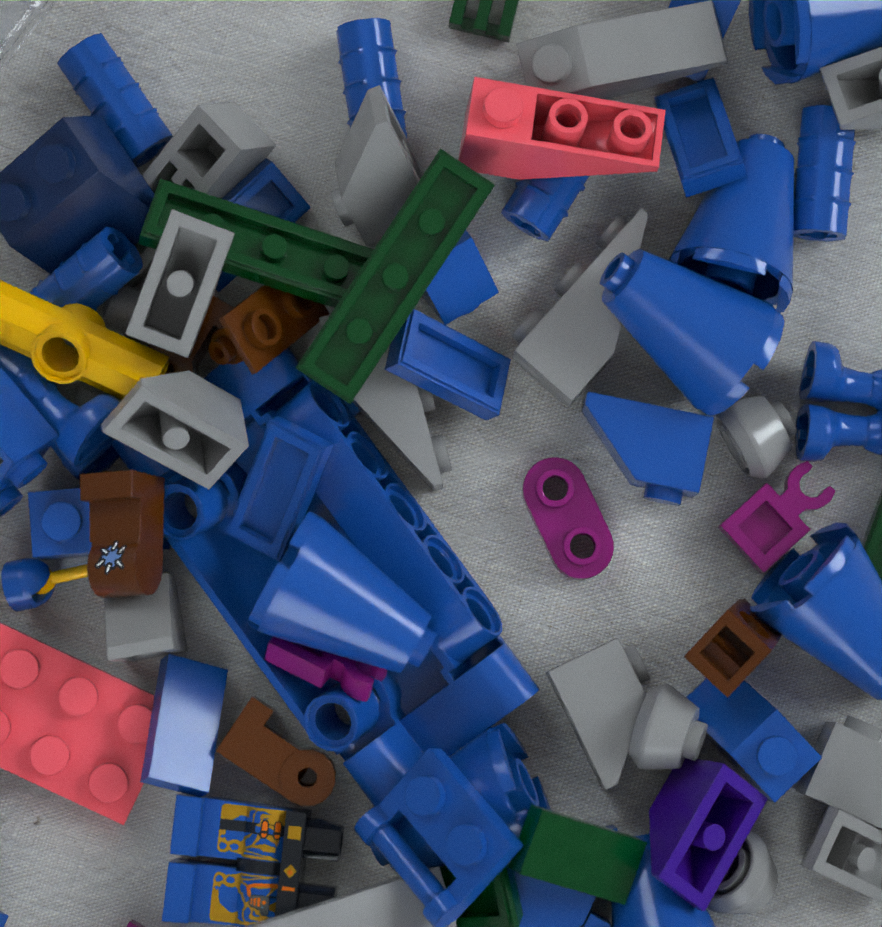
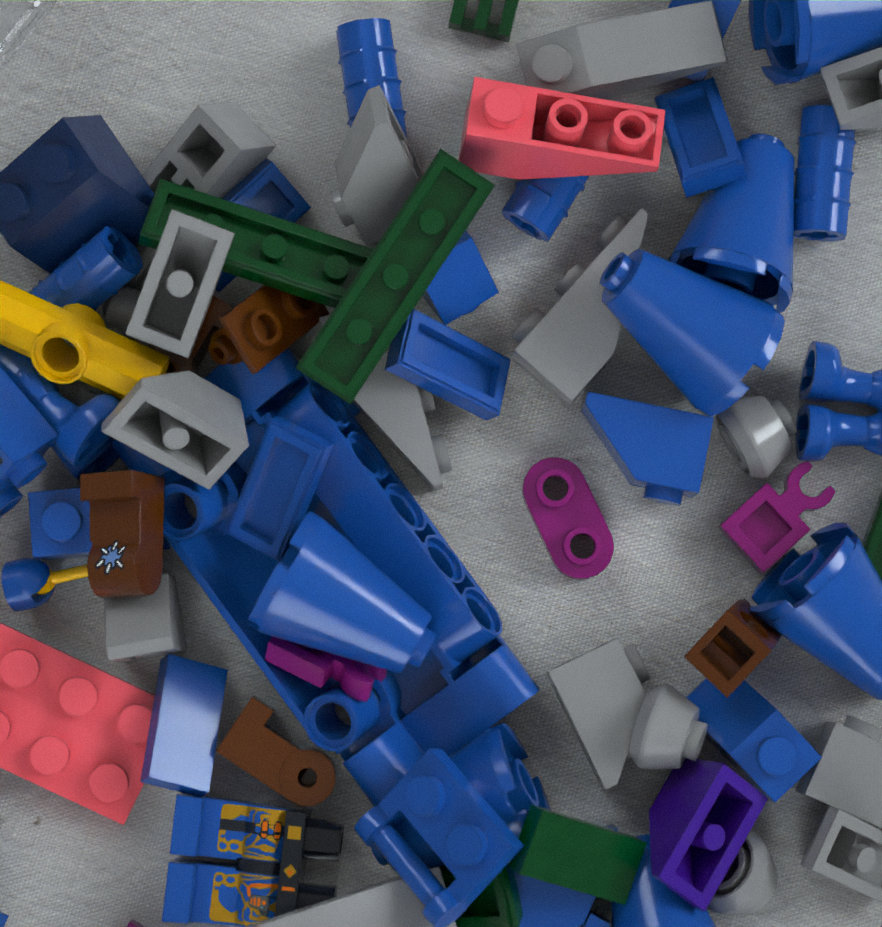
(113, 93): blue axle -> none

